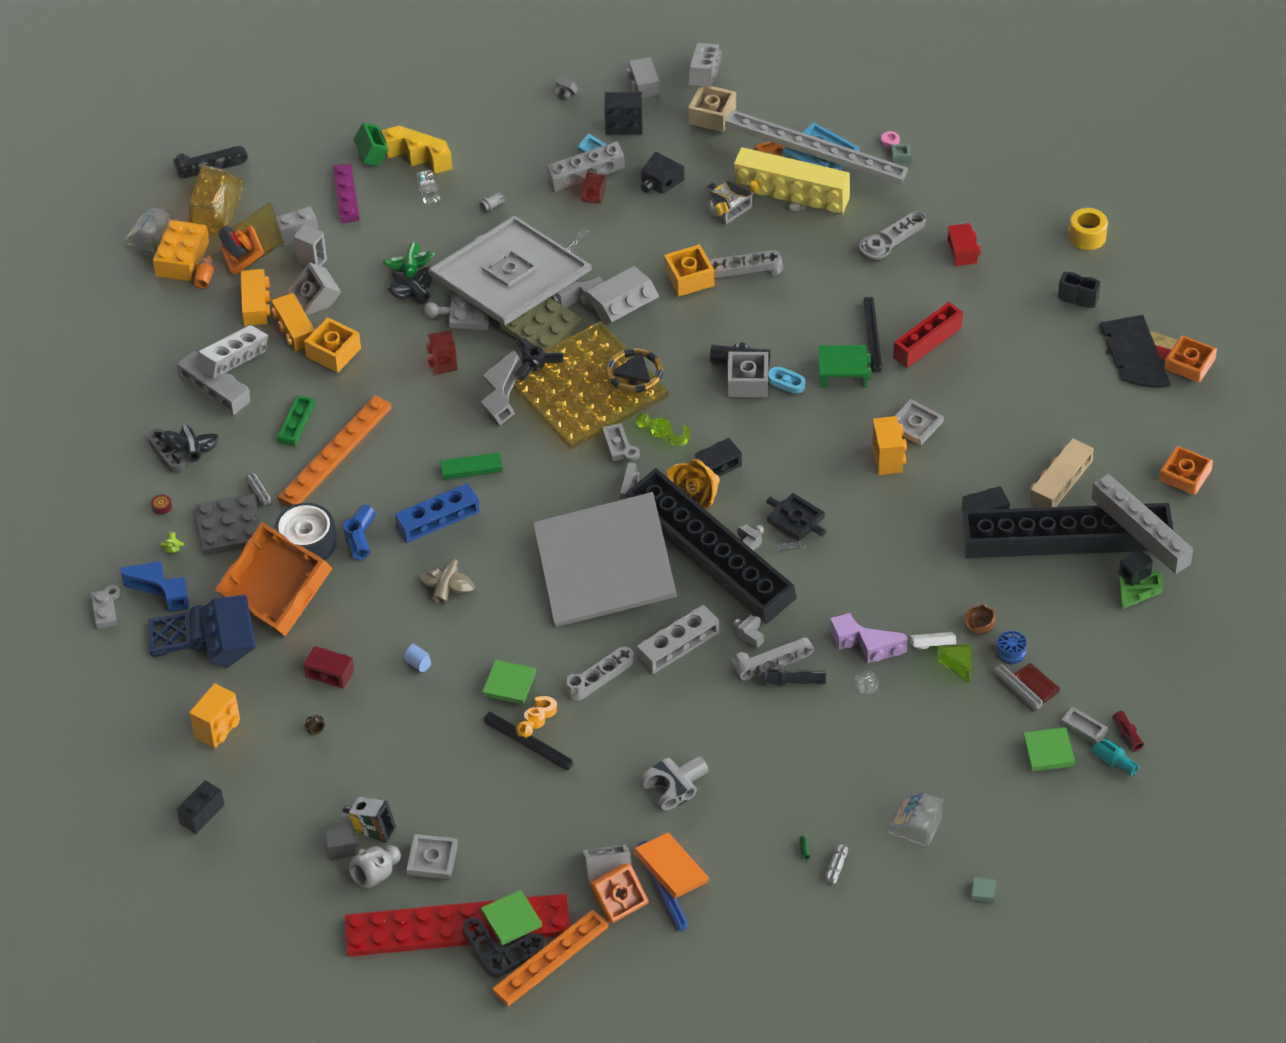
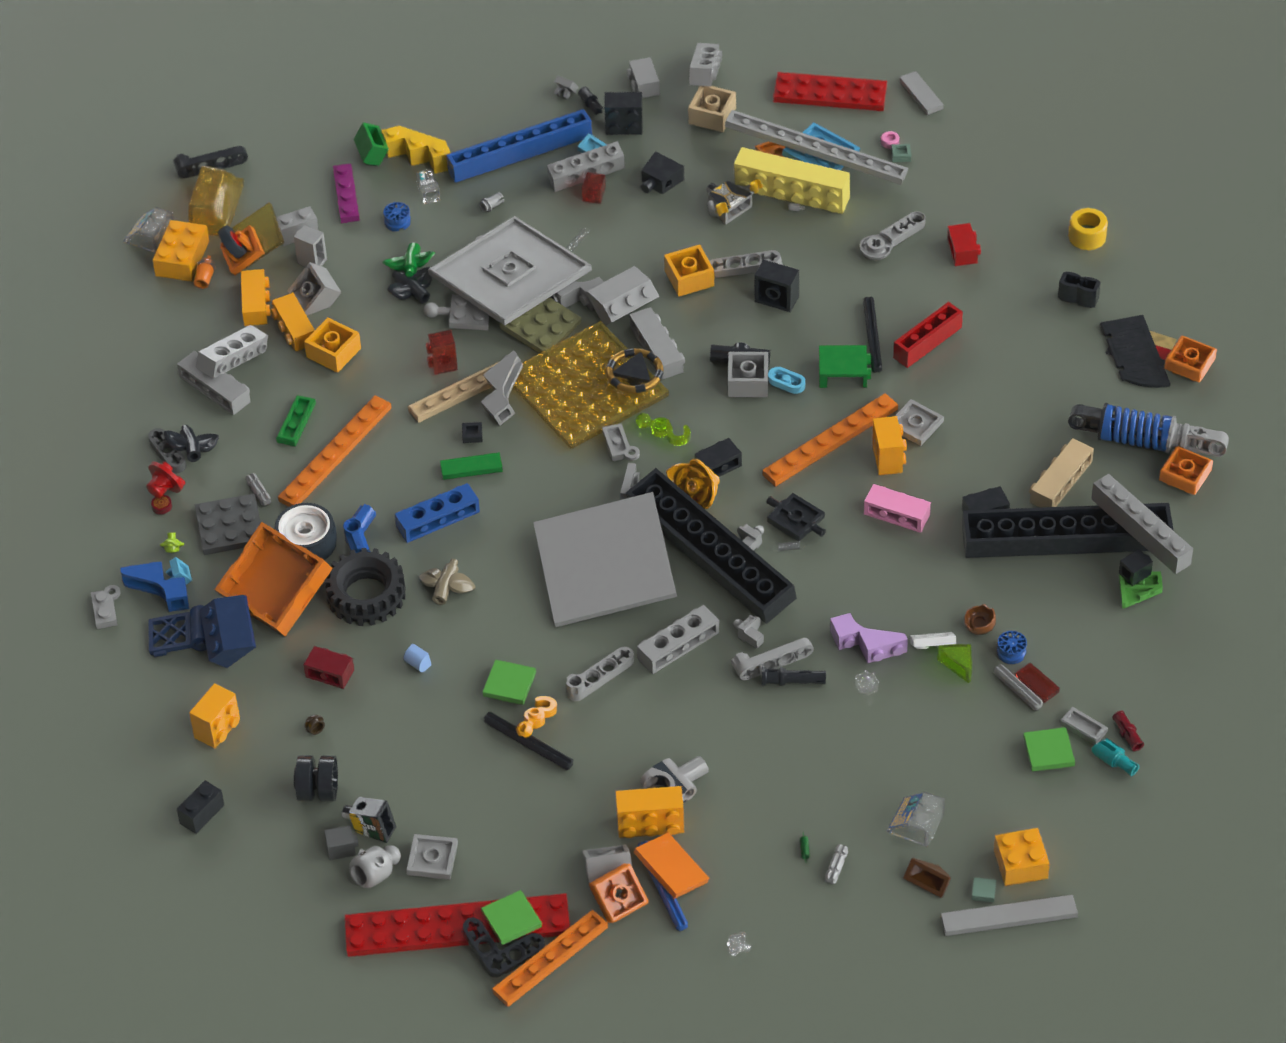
(163, 480): none -> red plate
(179, 569): none -> medium azure tile
(309, 778): none -> black wheel
(364, 566): none -> black tyre
(396, 217): none -> blue wheel
(450, 396): none -> tan tile
(472, 432): none -> black plate
(518, 145): none -> blue brick
(534, 358): black bush -> none
(590, 100): none -> black axle
(650, 812): none -> light orange brick
(656, 339): none -> light grey brick
(738, 943): none -> clear plant
(776, 285): none -> black brick
(829, 440): none -> orange plate
(830, 91): none -> red plate
(897, 508): none -> bright pink brick
(921, 93): none -> light grey tile
(927, 876): none -> reddish brown slope
(1009, 915): none -> light grey tile
(1021, 856): none -> light orange brick
(1145, 431): none -> piece

